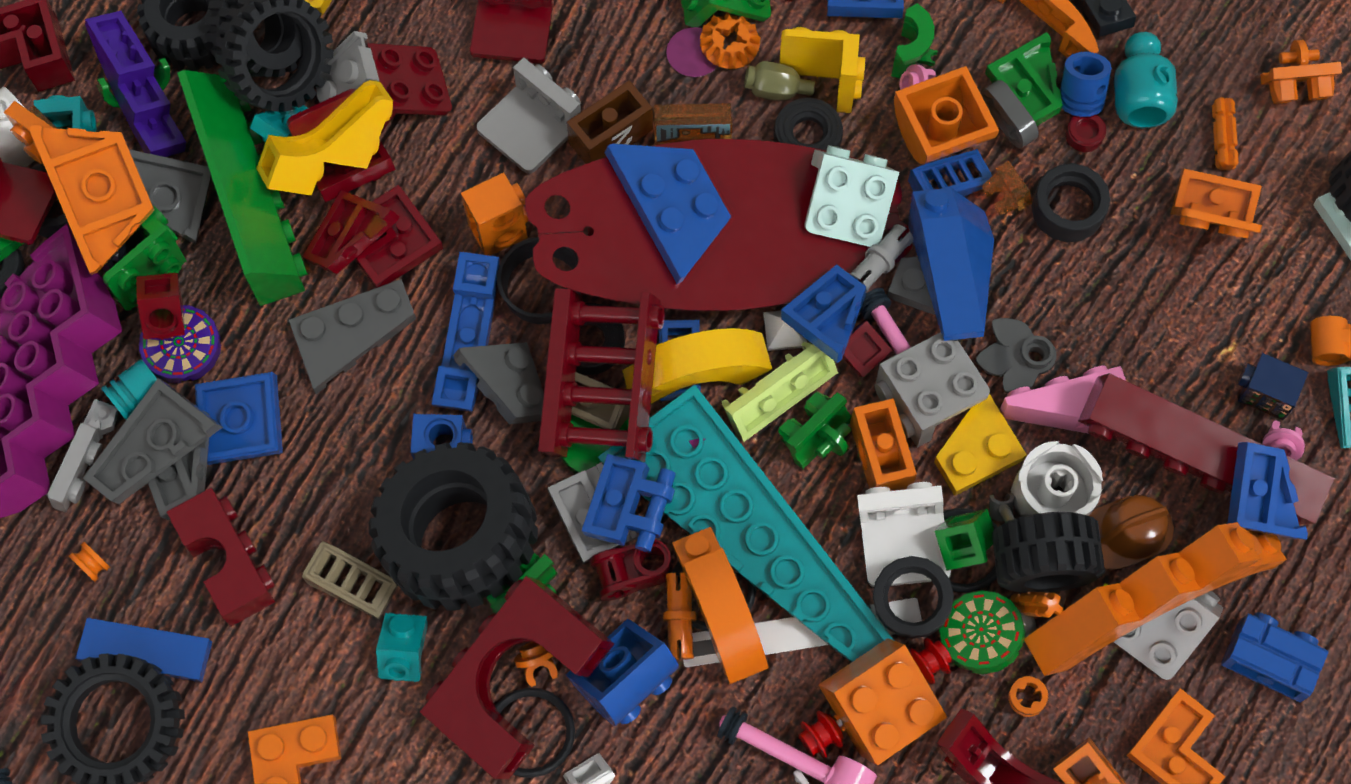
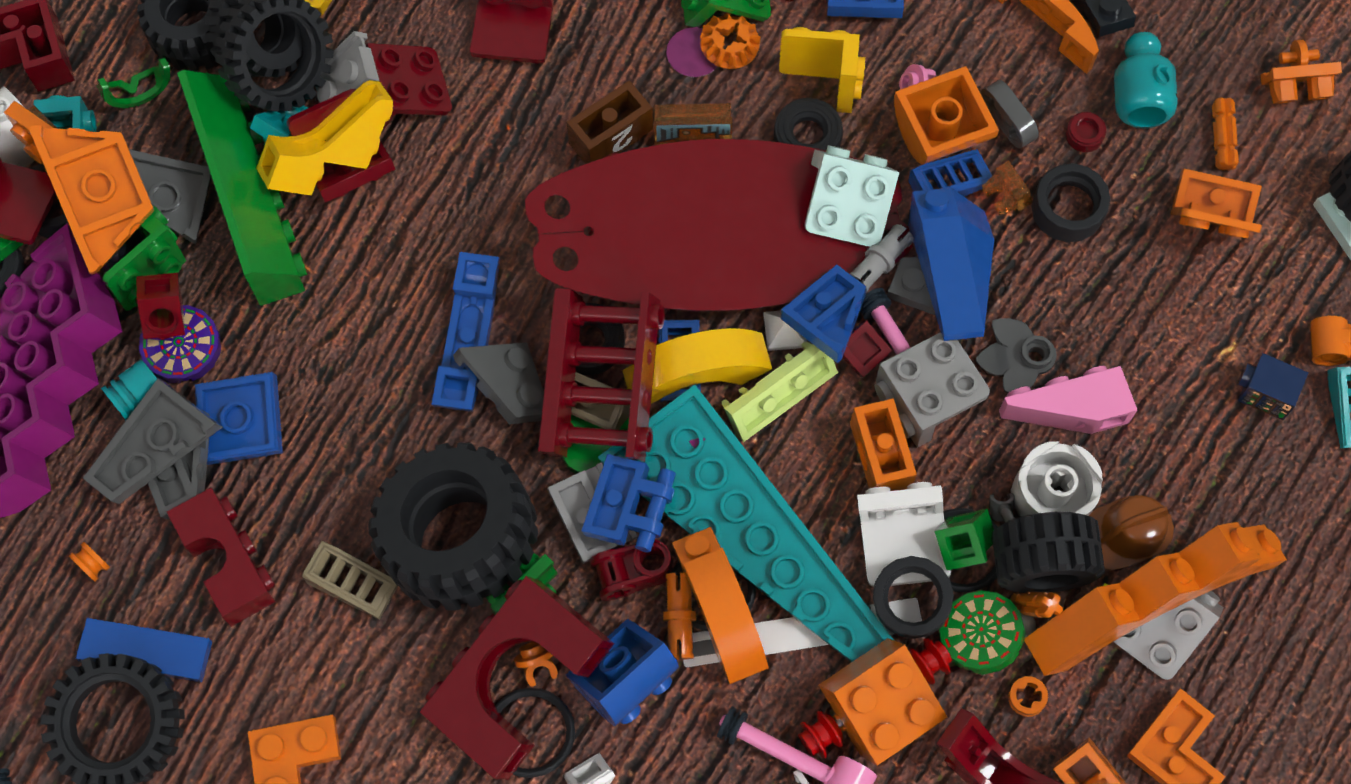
(82, 452): light grey hinge -> none
(134, 84): dark purple slope -> none
(347, 231): dark red wing -> none
(348, 329): dark grey wing -> none
(401, 647): teal bracket -> none
(404, 243): dark red plate -> none
(430, 426): blue brick -> none
(496, 214): orange brick -> none
(512, 259): black tyre -> none
(530, 118): light grey bracket -> none
(672, 201): blue wing -> none
(776, 81): olive plant -> none
(821, 433): green hips -> none
(920, 31): green piece -> none
(978, 448): yellow wing -> none
(1031, 77): green wing -> none
(1085, 84): blue piece -> none
(1185, 441): dark red brick -> none
(1264, 493): blue wing -> none
(1275, 656): blue brick -> none
(1285, 439): bright pink plate -> none

